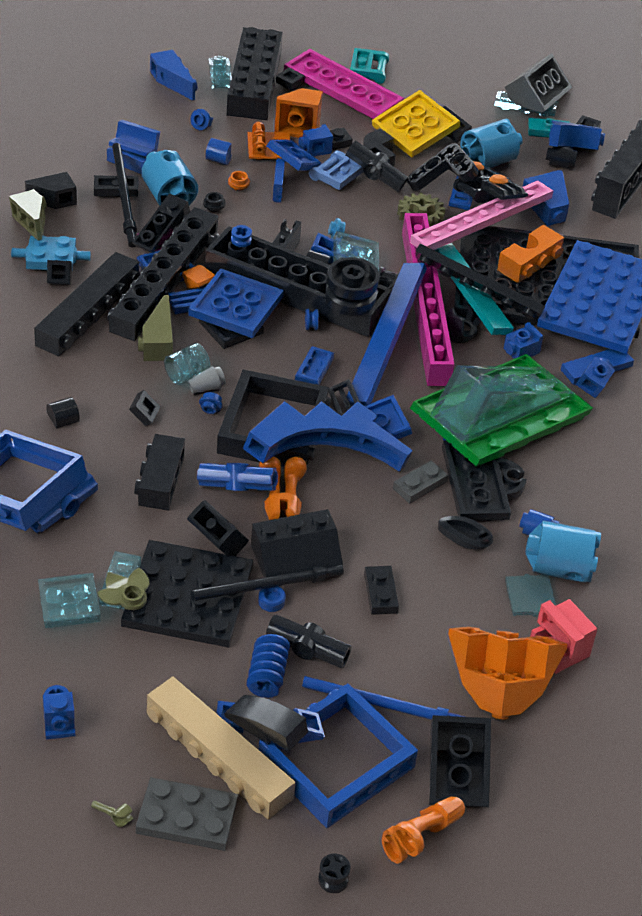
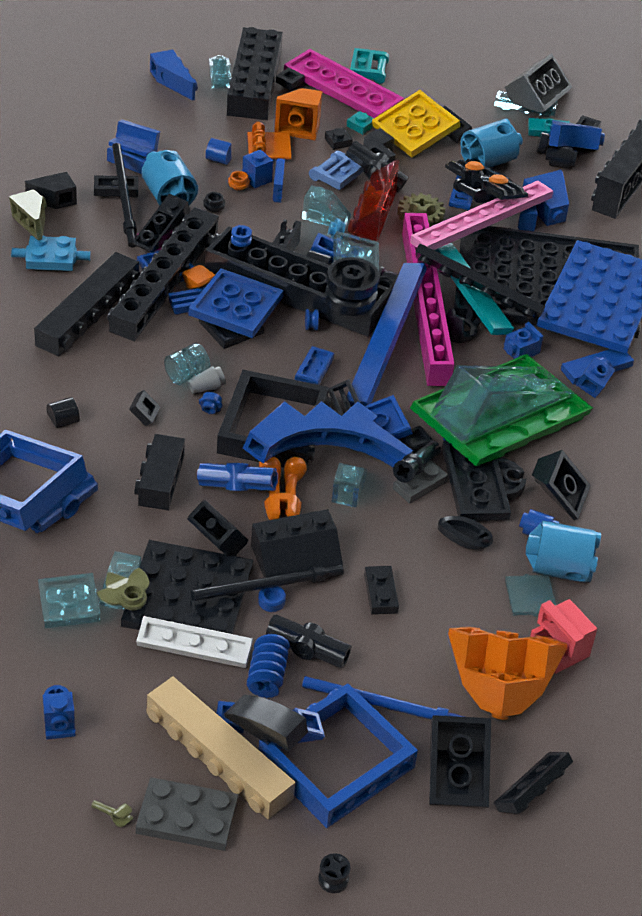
(59, 272): black brick -> none
(157, 333): olive slope -> none
(194, 642): none -> white plate
(201, 119): blue plate -> none
(258, 168): none -> blue brick
(293, 154): blue tile -> none
(317, 141): blue brick -> none
(323, 207): none -> clear light blue slope
(348, 484): none -> clear light blue slope
(360, 122): none -> teal plate
(375, 203): none -> clear red slope
(406, 836): orange piece -> none
(414, 463): none -> black pin
(417, 439): none -> black tile
(449, 157): black beam -> none
(528, 219): none -> blue slope
(533, 782): none -> black plate
(541, 249): orange arch -> none
(543, 143): none -> black tile
(562, 482): none -> black slope

